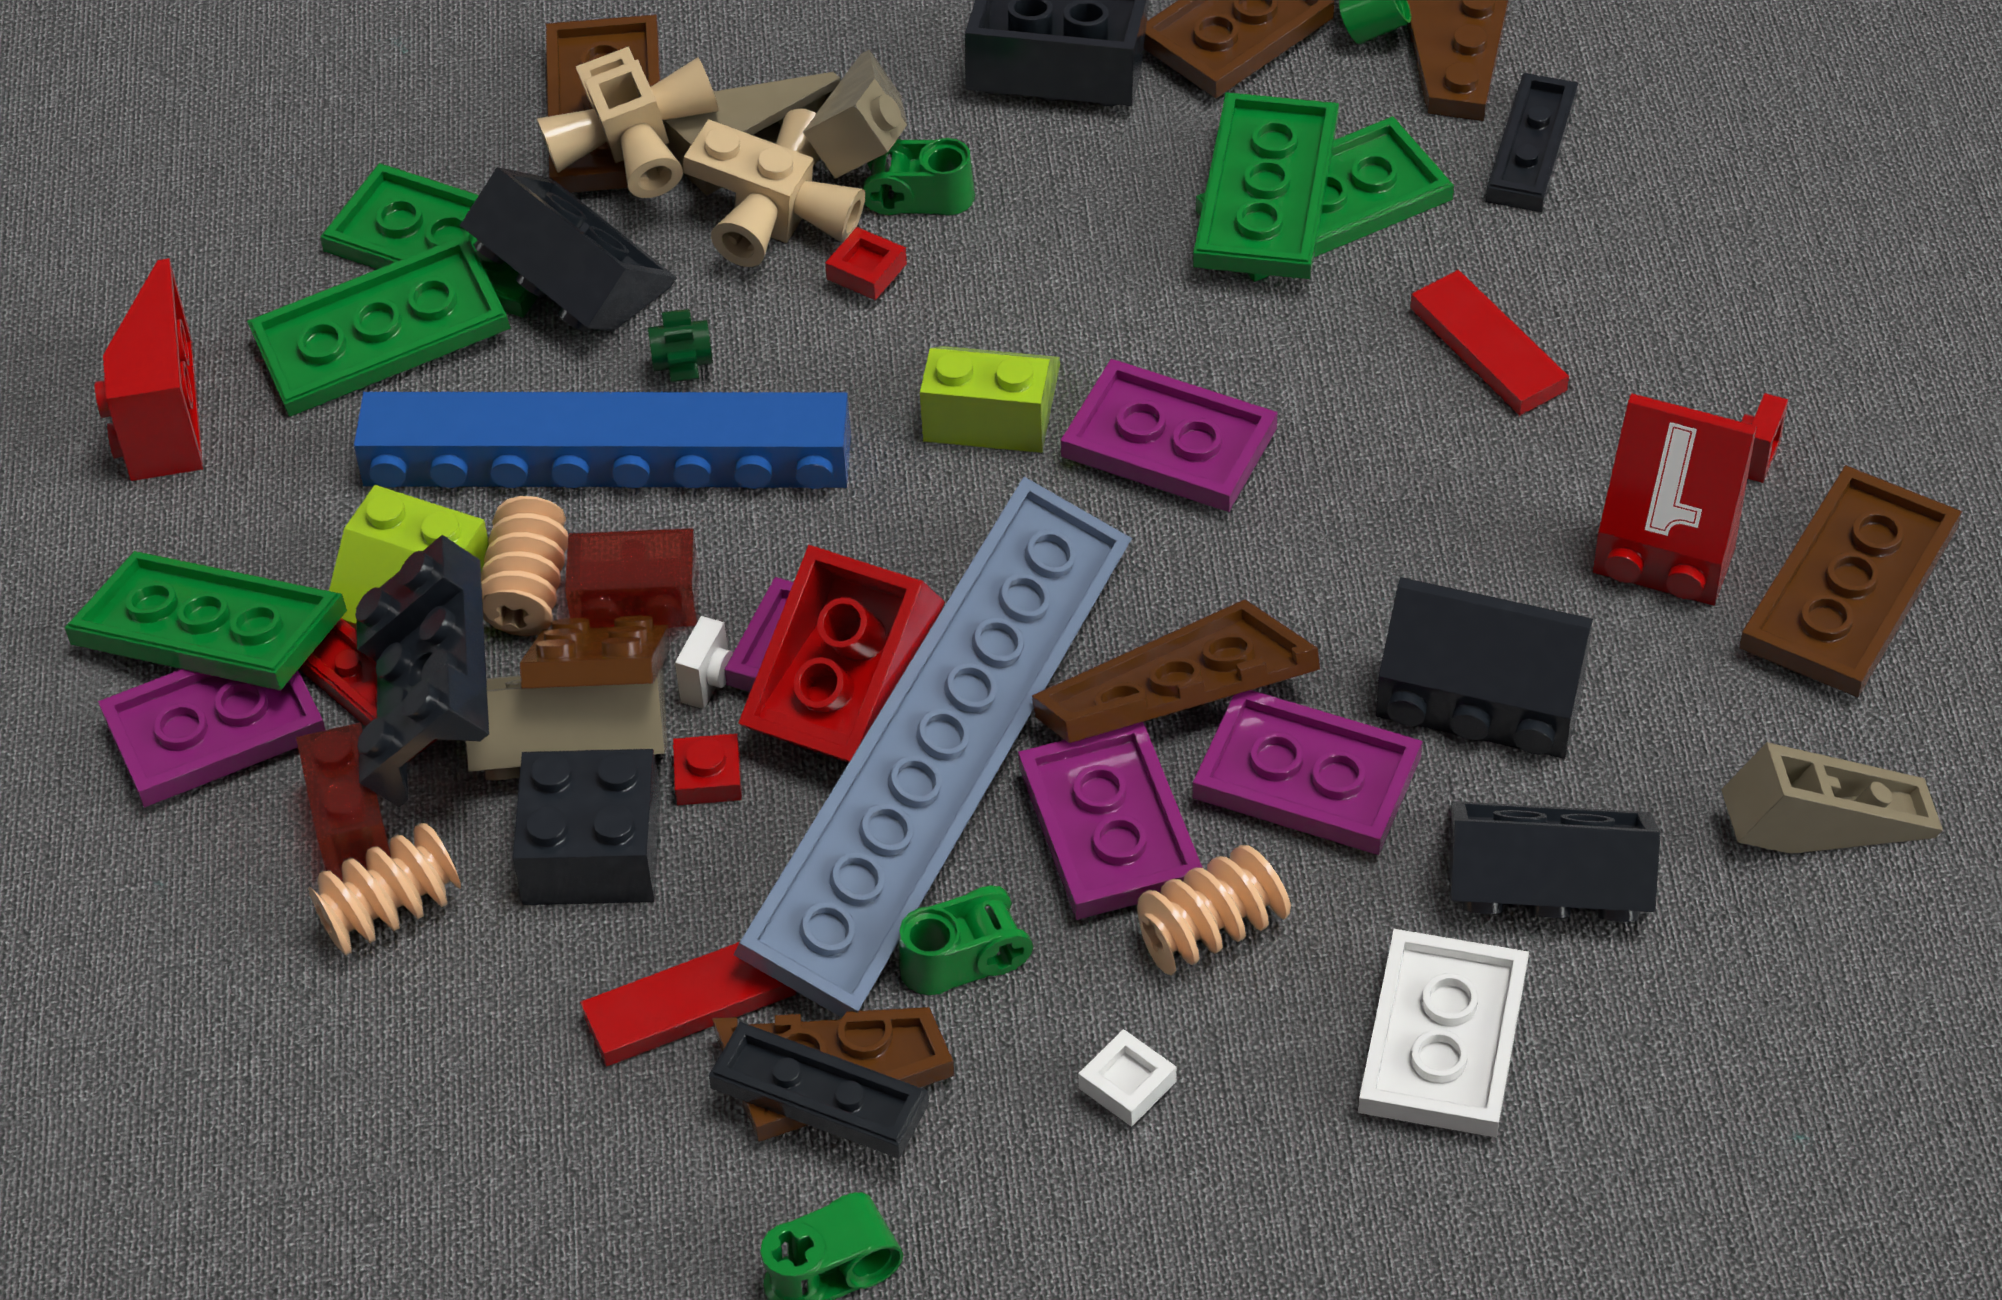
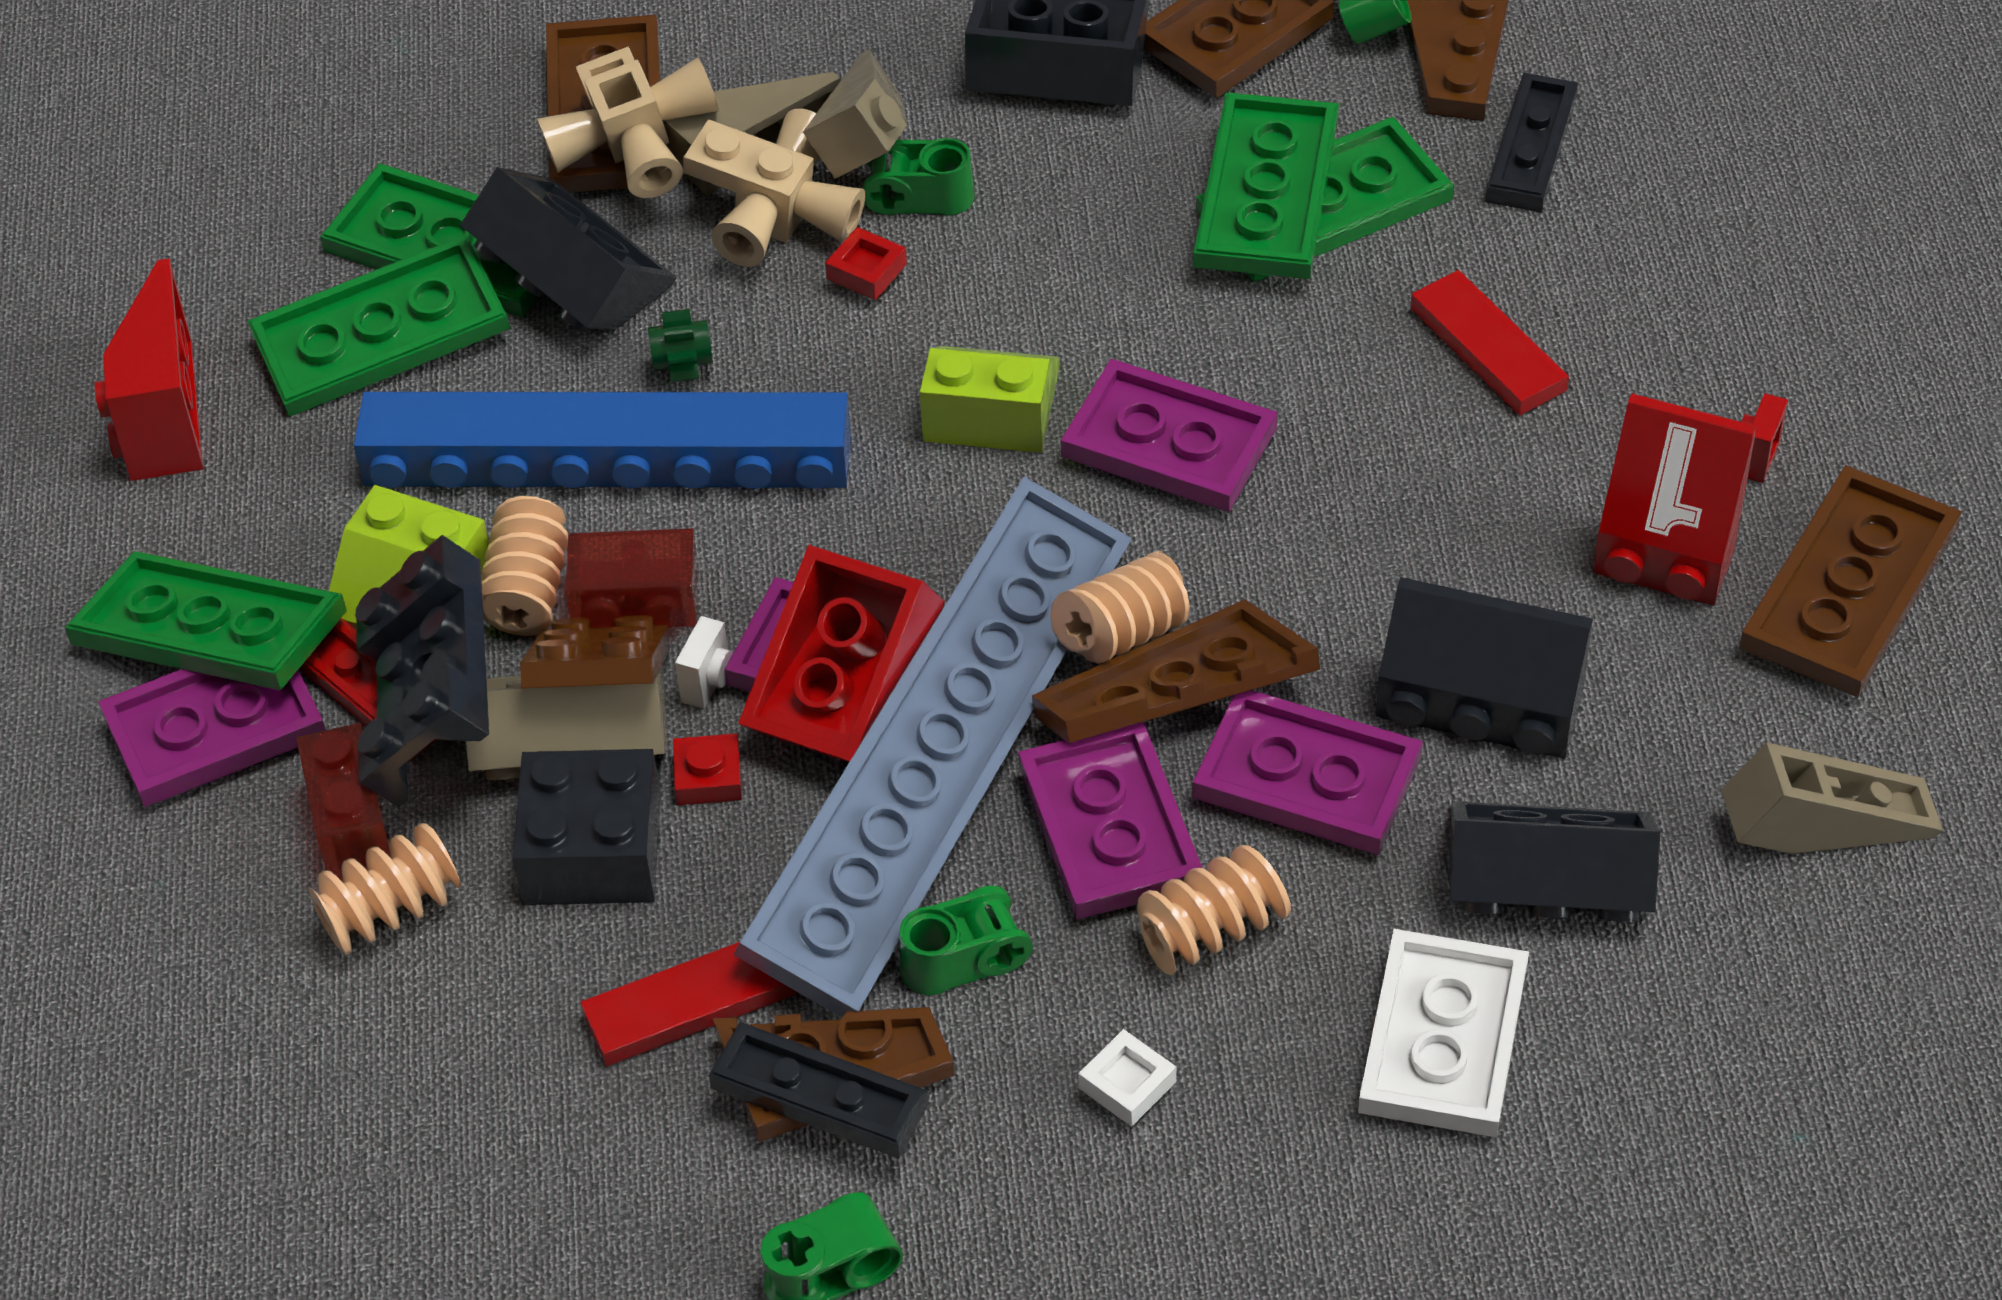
(1121, 608): none -> light nougat piece

